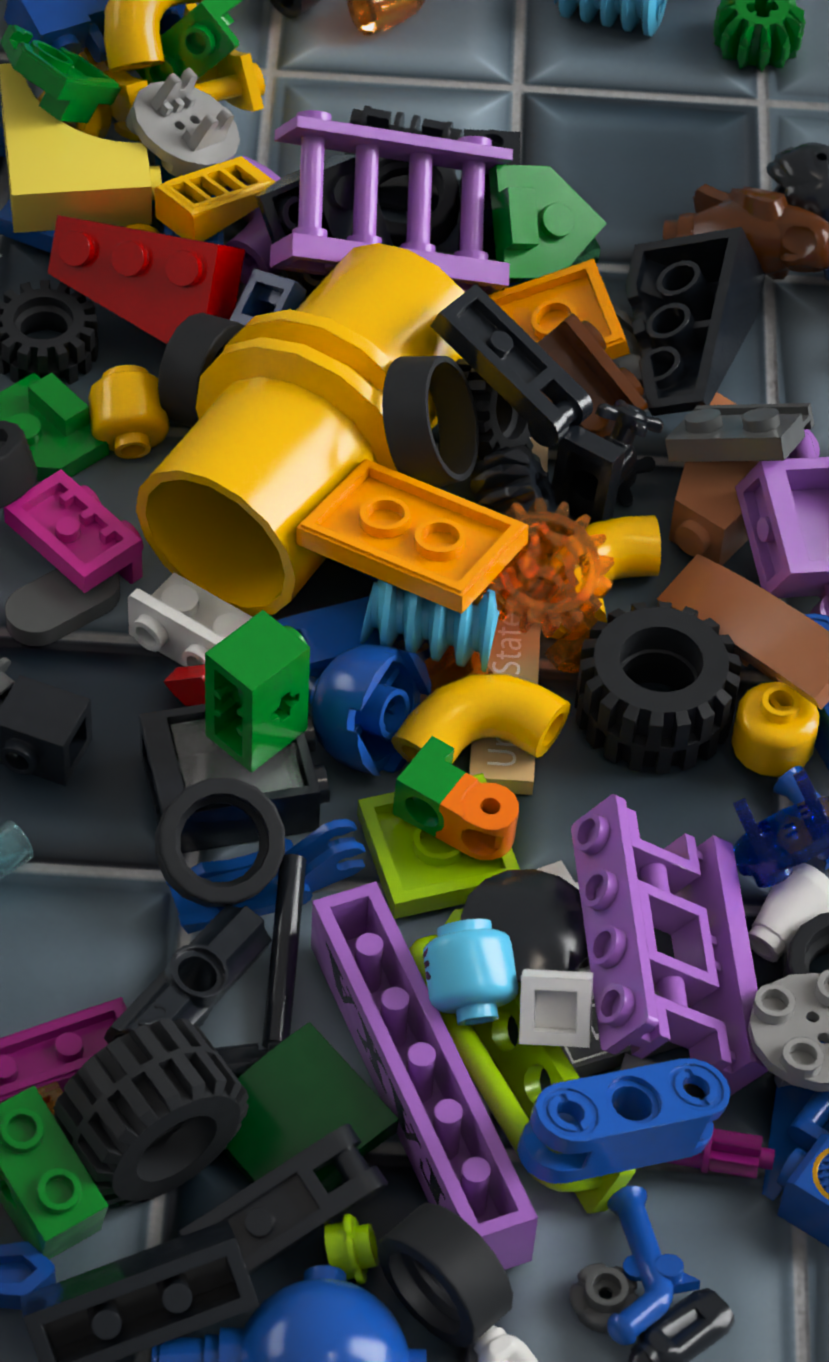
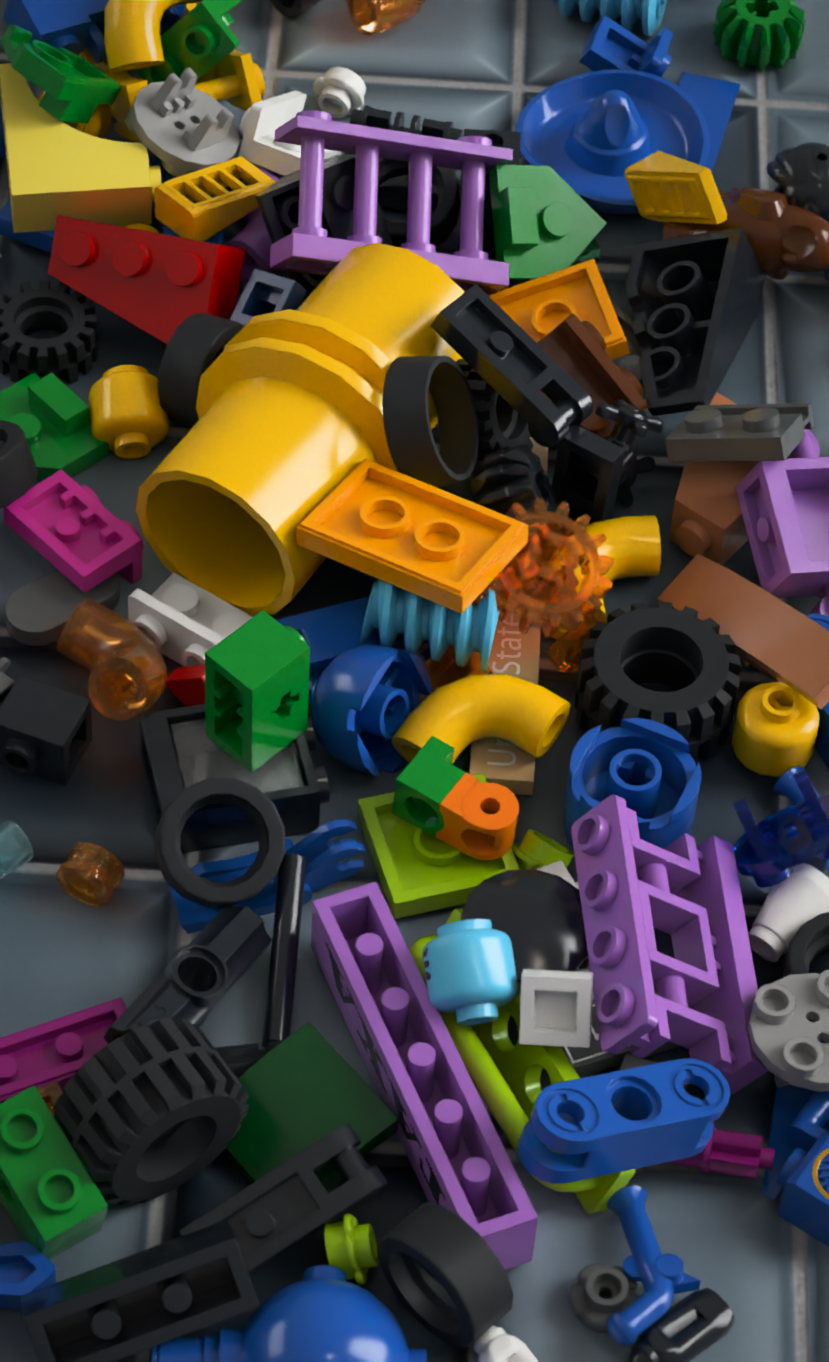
(90, 874): none -> clear orange bush
(122, 660): none -> clear orange cylinder
(258, 134): none -> white bracket
(339, 92): none -> white plate
(539, 851): none -> lime plate
(603, 124): none -> blue hat
(617, 48): none -> blue bracket
(645, 767): none -> blue brick
(675, 190): none -> yellow slope
(716, 102): none -> blue sticker

